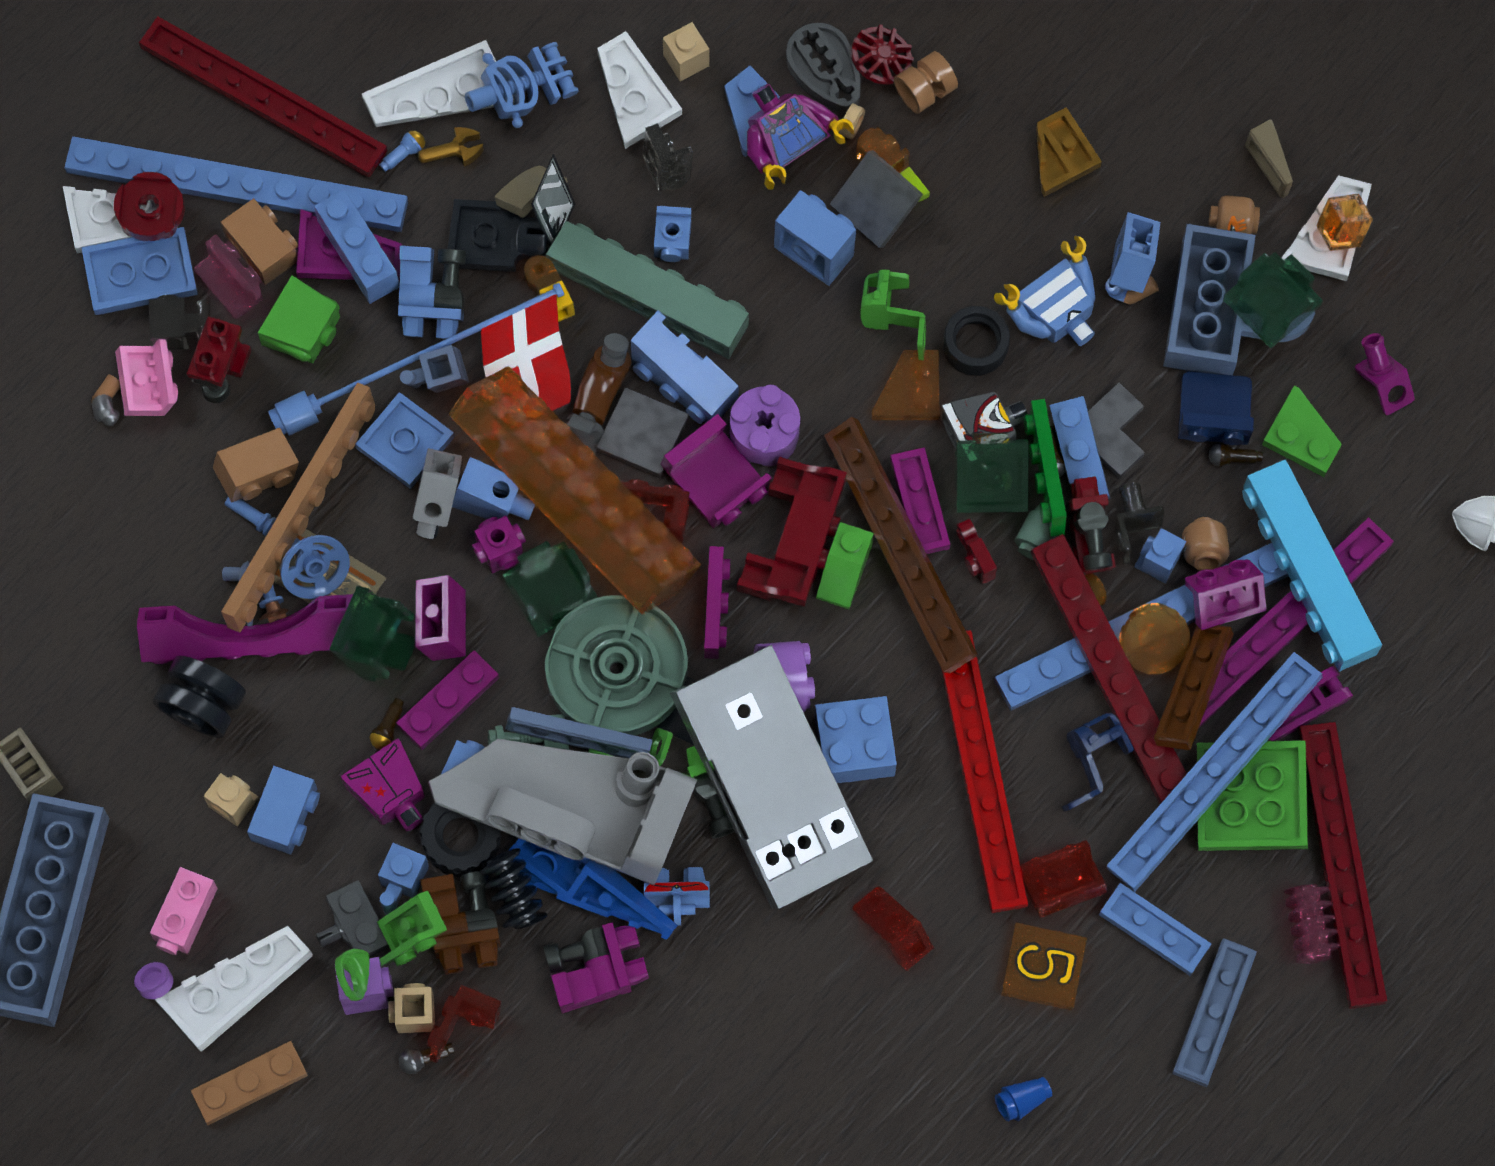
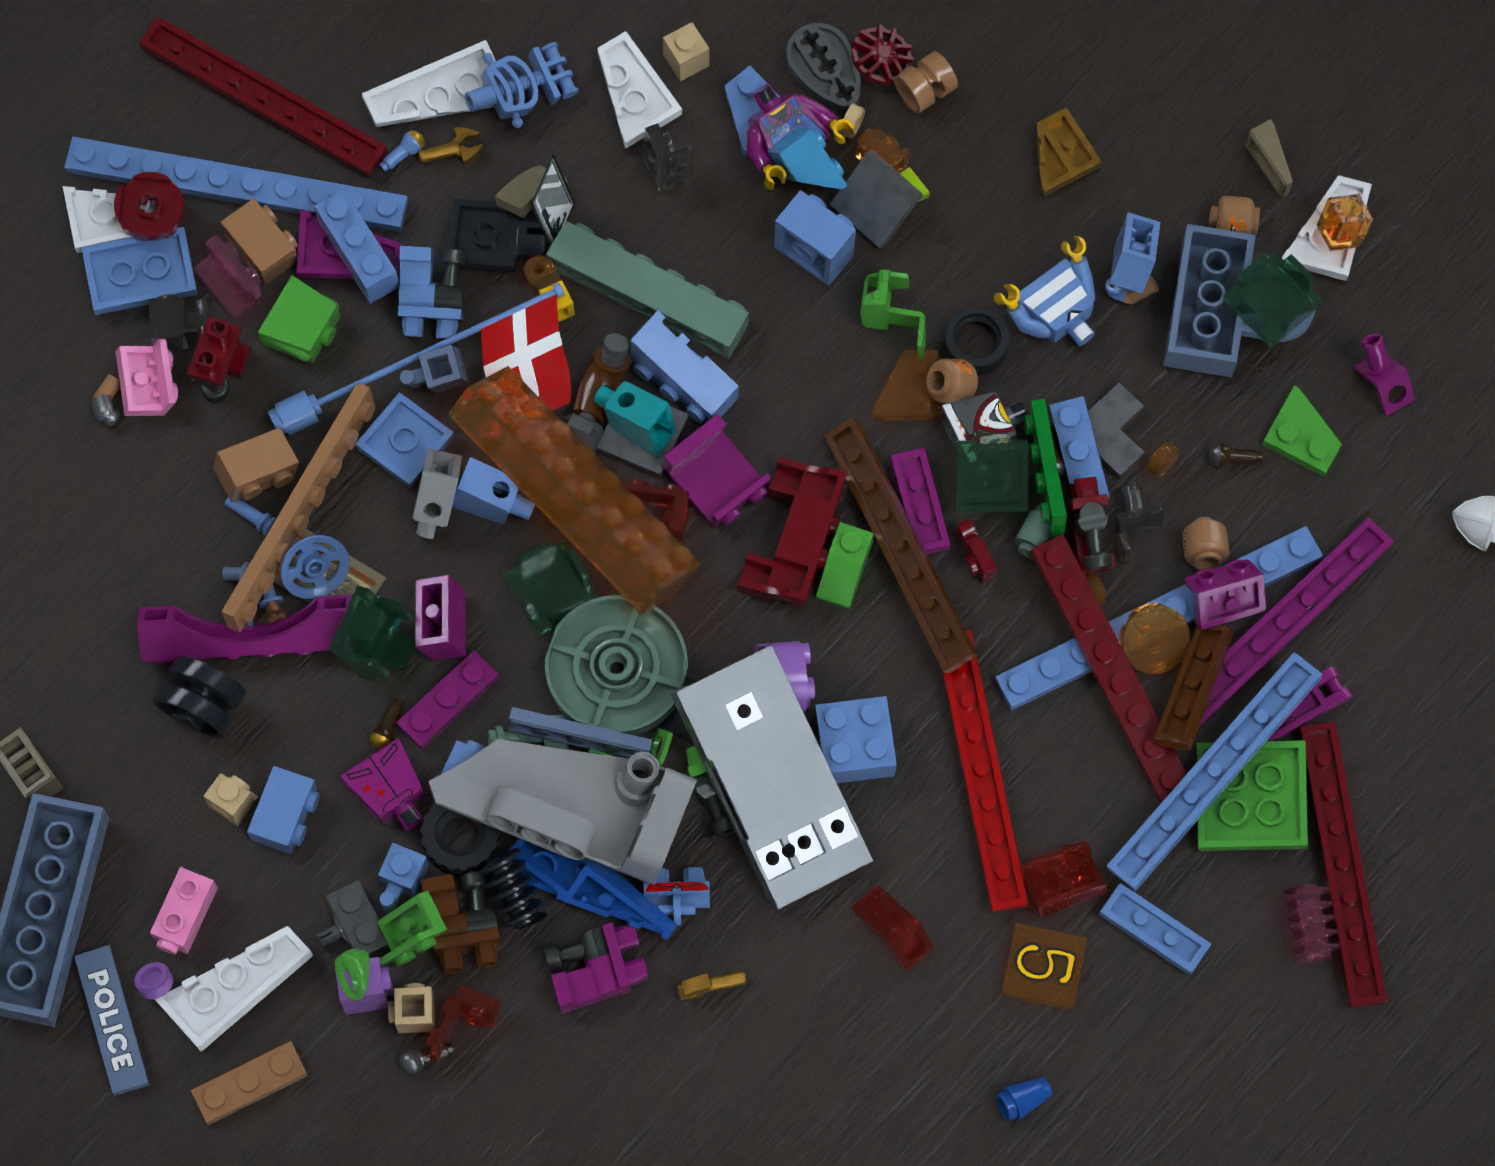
(111, 1020): none -> sand blue tile
(498, 554): magenta brick -> none
(638, 416): none -> teal torso
(677, 221): medium blue brick -> none
(698, 986): none -> pearl gold bar
(716, 602): magenta plate -> none
(769, 407): medium lavender brick -> none
(806, 160): none -> dark azure slope
(951, 380): none -> medium nougat head
(1085, 740): dark blue piece -> none
(1160, 555): medium blue brick -> none
(1163, 459): none -> clear orange tile
(1214, 1012): sand blue tile -> none
(1215, 408): dark blue bracket -> none
(1311, 565): medium azure brick -> none

